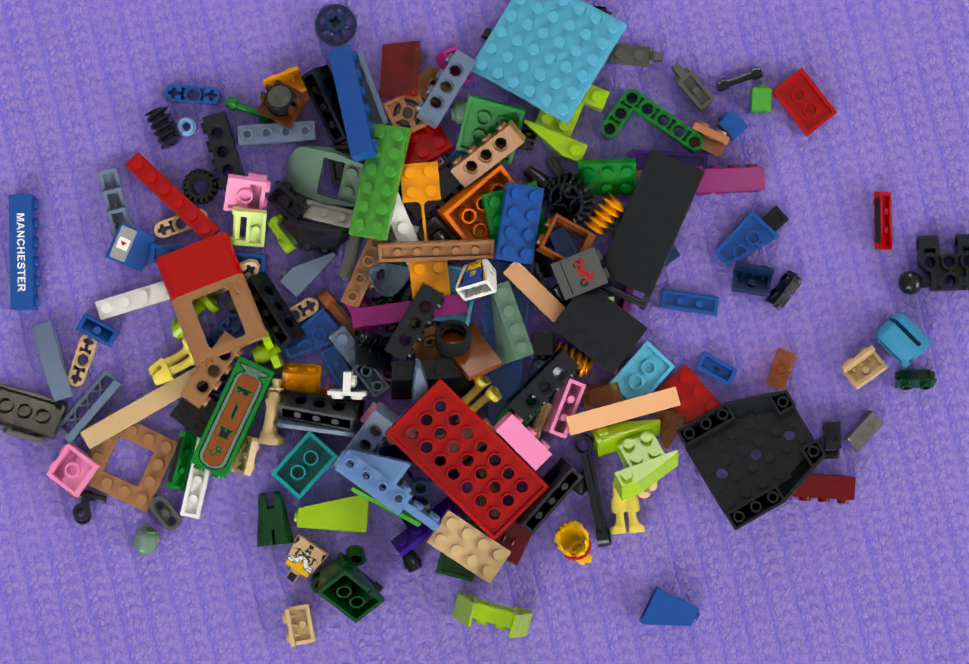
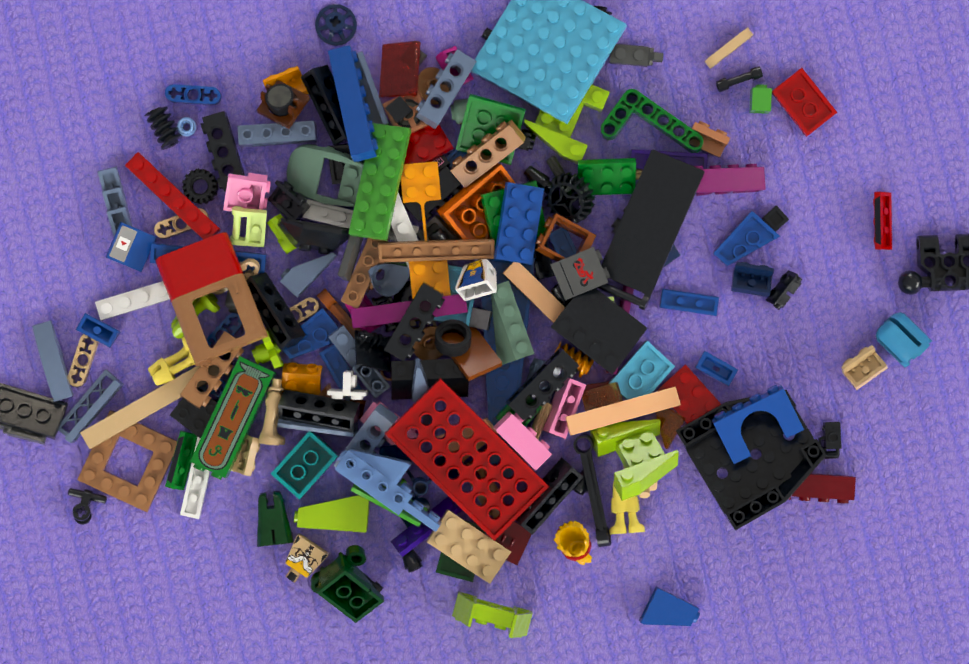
(23, 252): blue brick -> none
(72, 469): bright pink plate -> none
(146, 540): sand green head -> none
(165, 513): dark grey plate -> none
(232, 103): green bar -> none
(299, 624): tan bracket -> none
(398, 109): none -> black tile
(480, 318): none -> flat silver tile
(491, 394): light yellow piece -> none
(543, 344): black brick -> none
(605, 215): light orange piece -> none
(692, 87): dark grey hinge -> none
(728, 48): none -> tan beam
(731, 124): blue brick -> none
(773, 401): none -> blue arch
(781, 369): clear orange plate -> none
(863, 430): flat silver panel -> none
(924, 379): dark green hinge -> none

